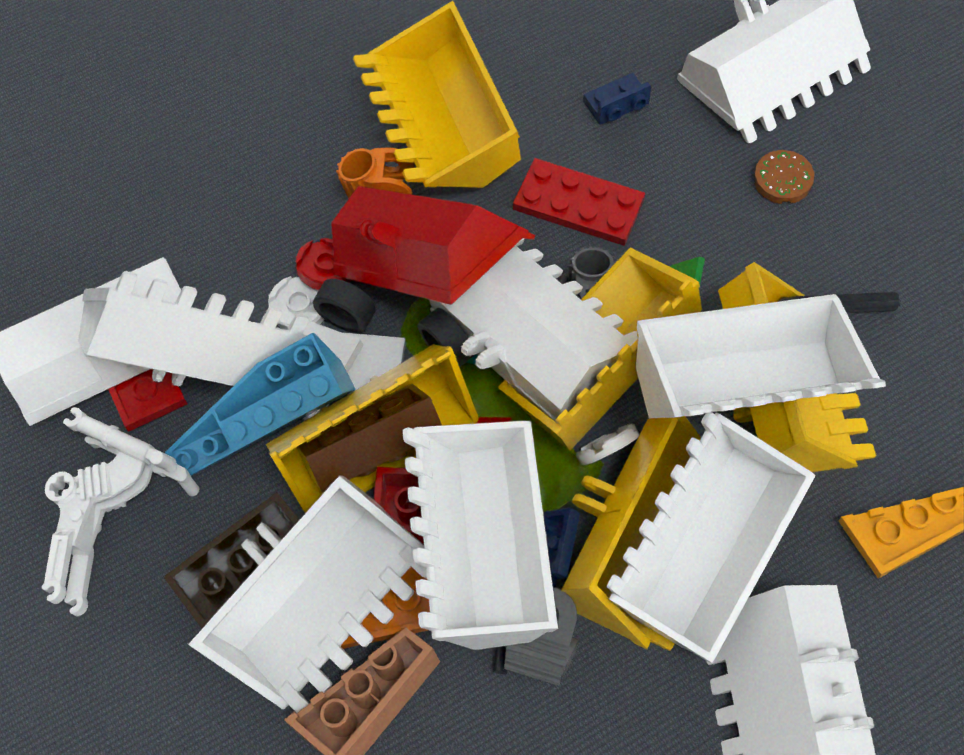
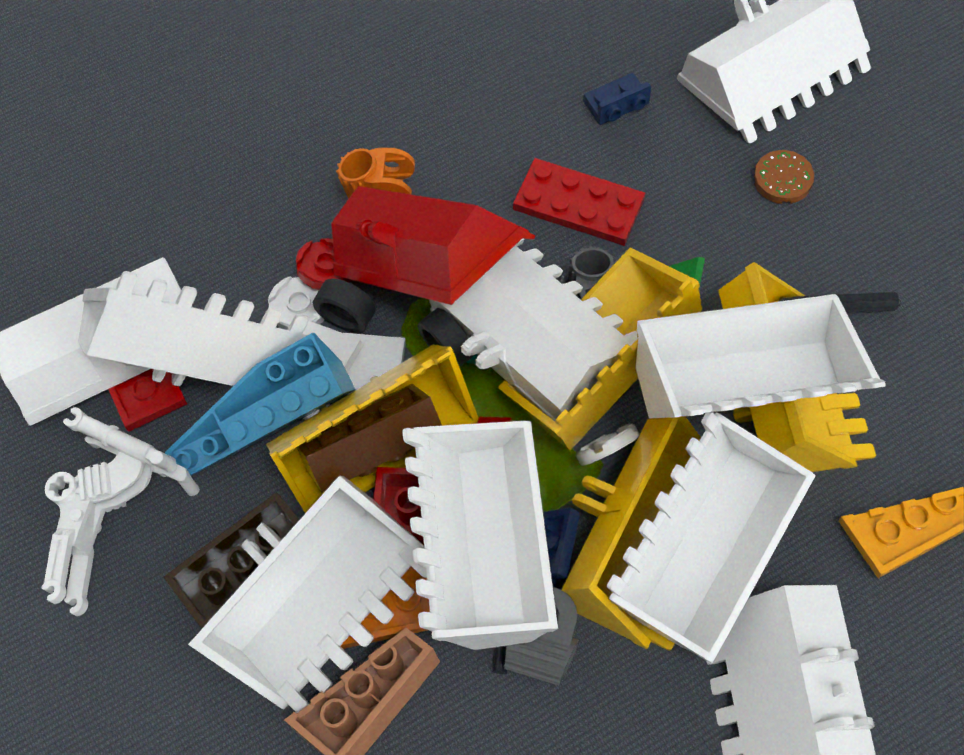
(441, 104): yellow piece -> none

